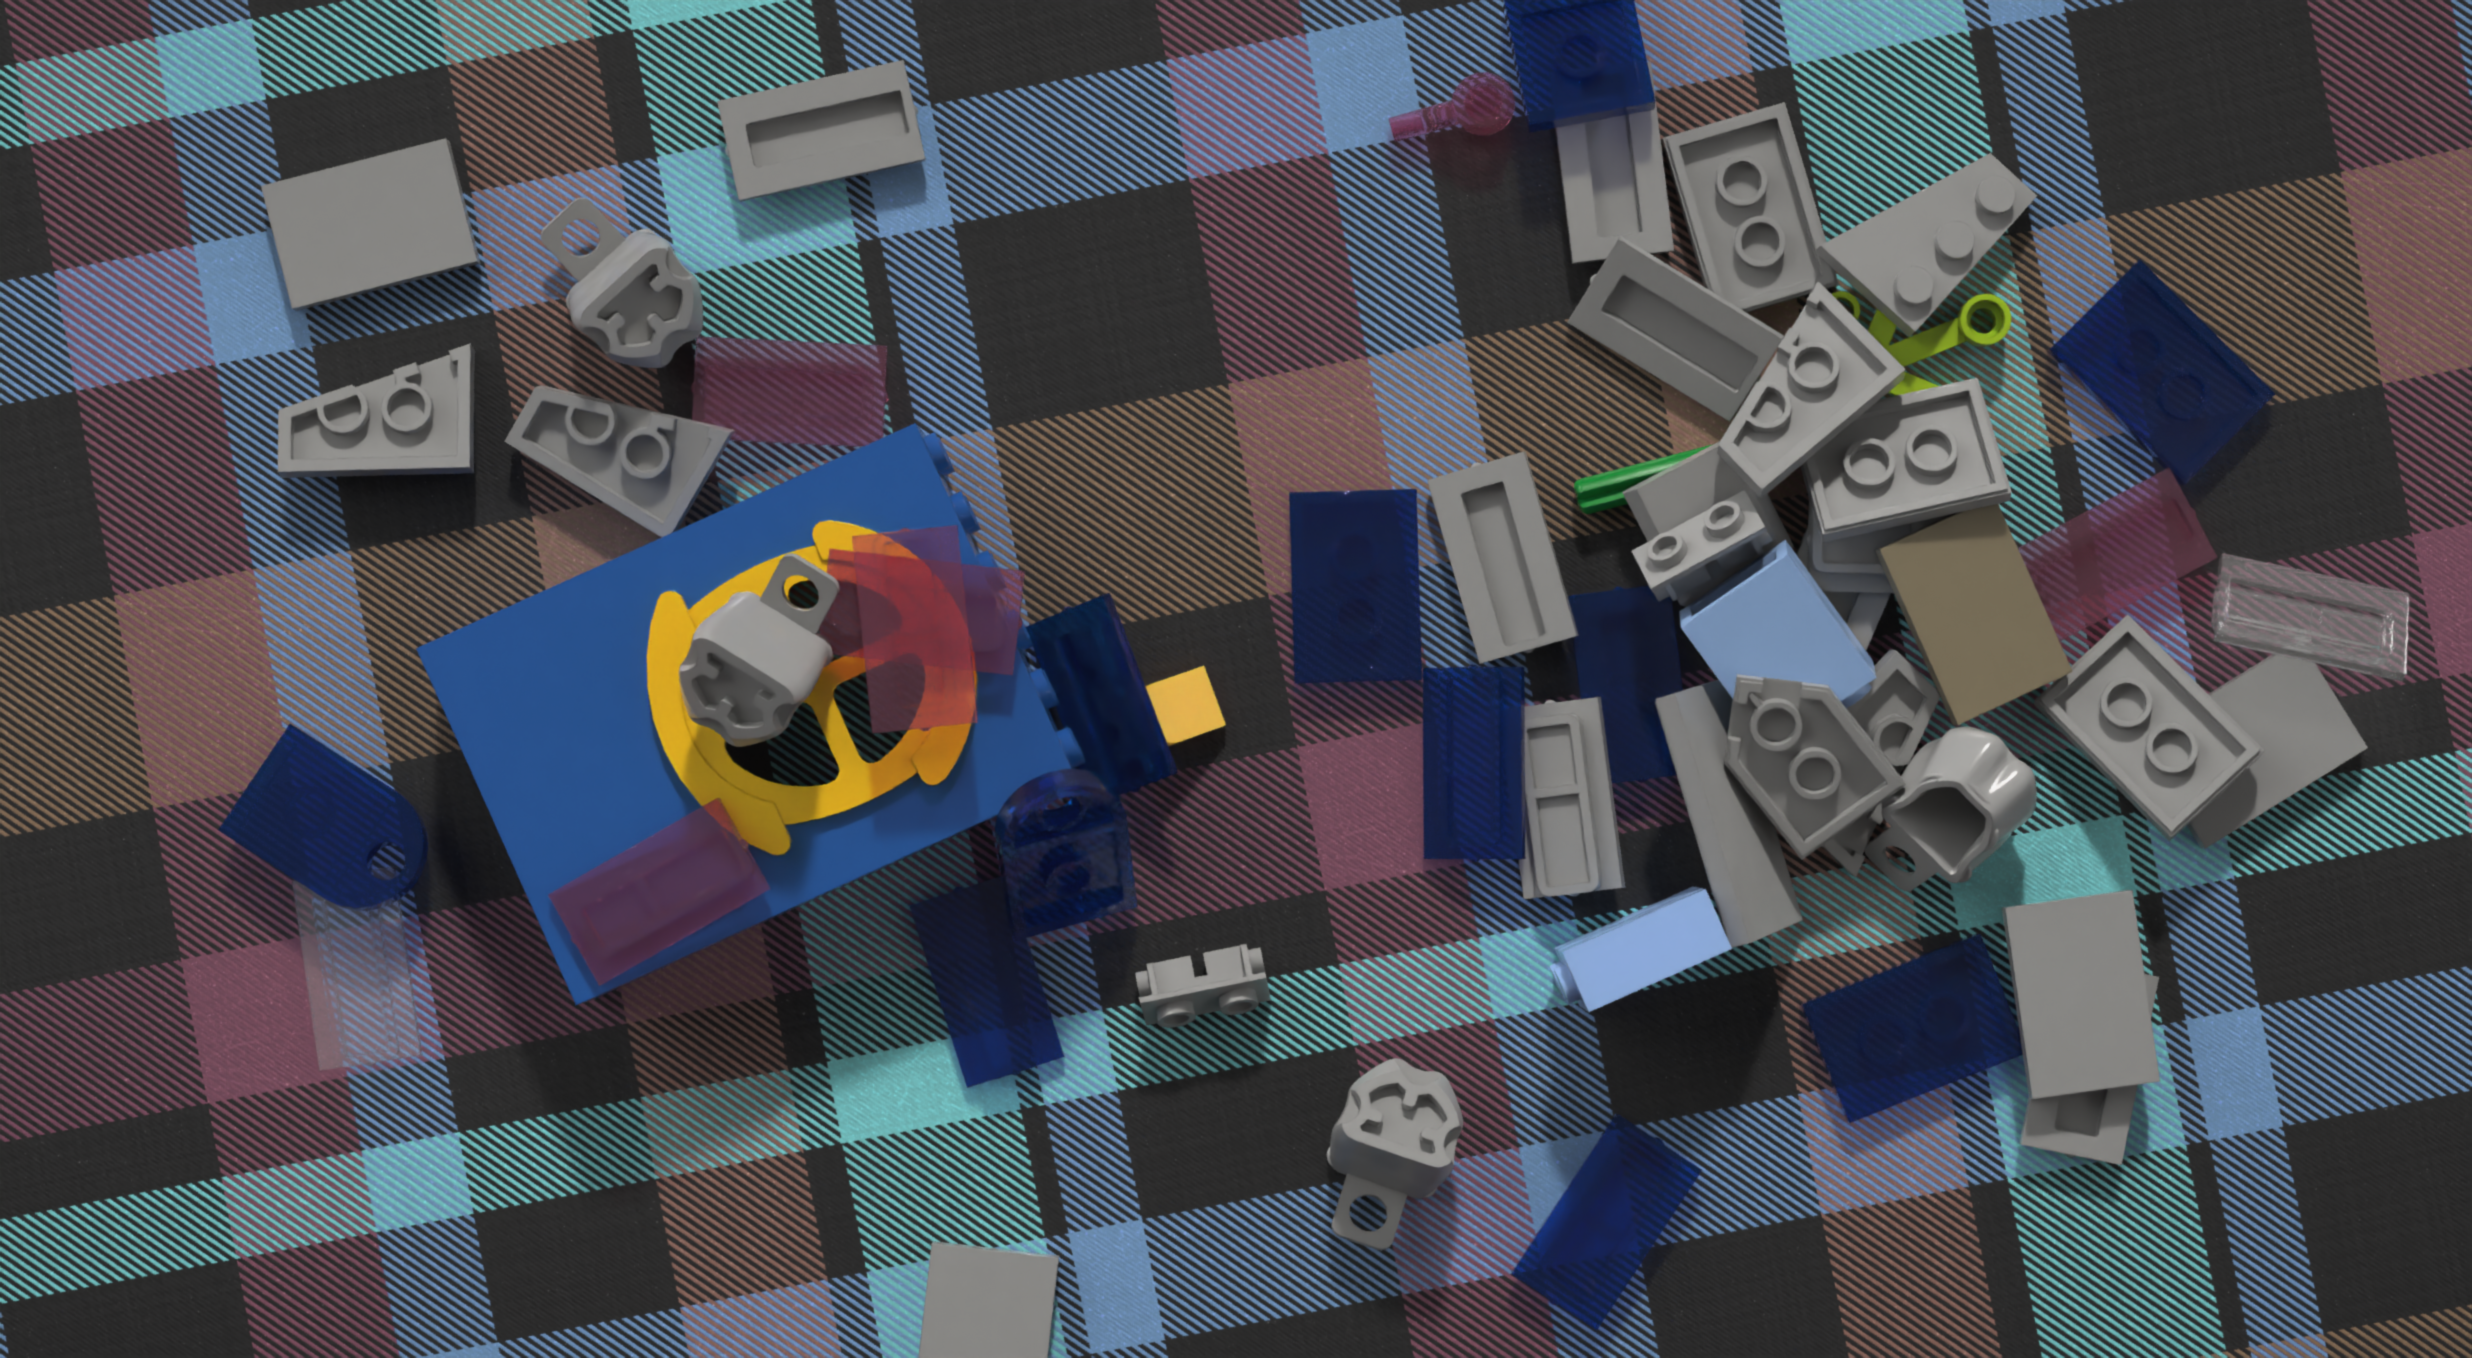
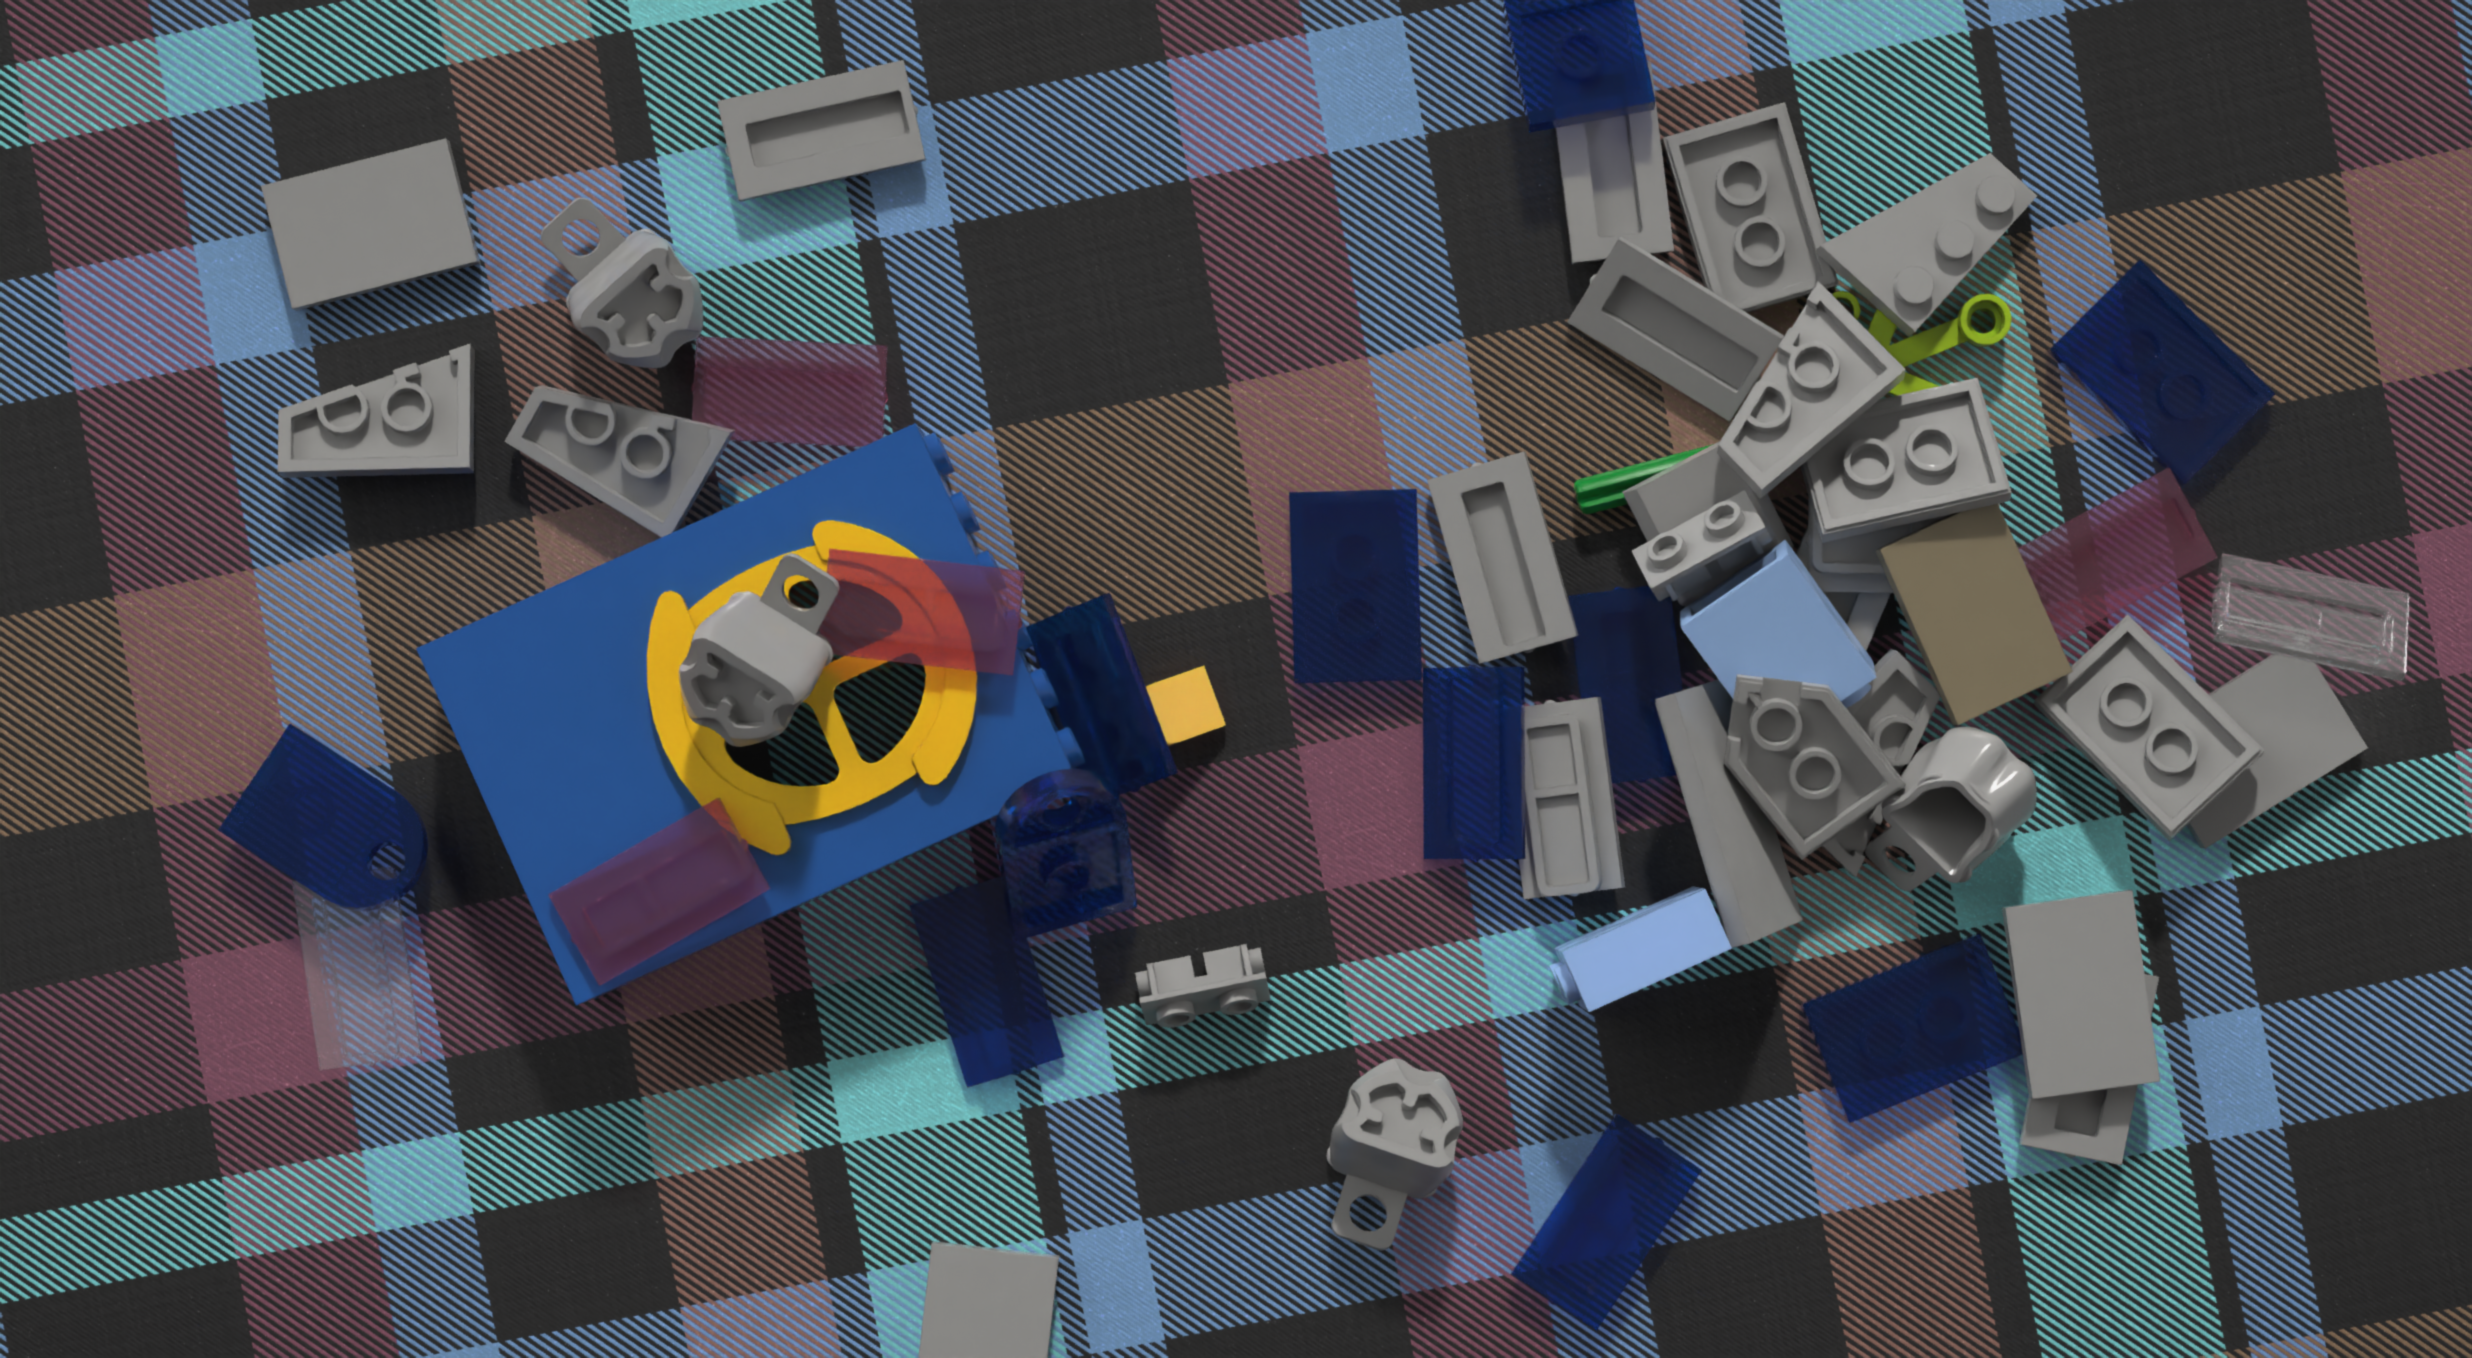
(915, 629): clear pink piece -> none
(1480, 105): clear pink plate -> none

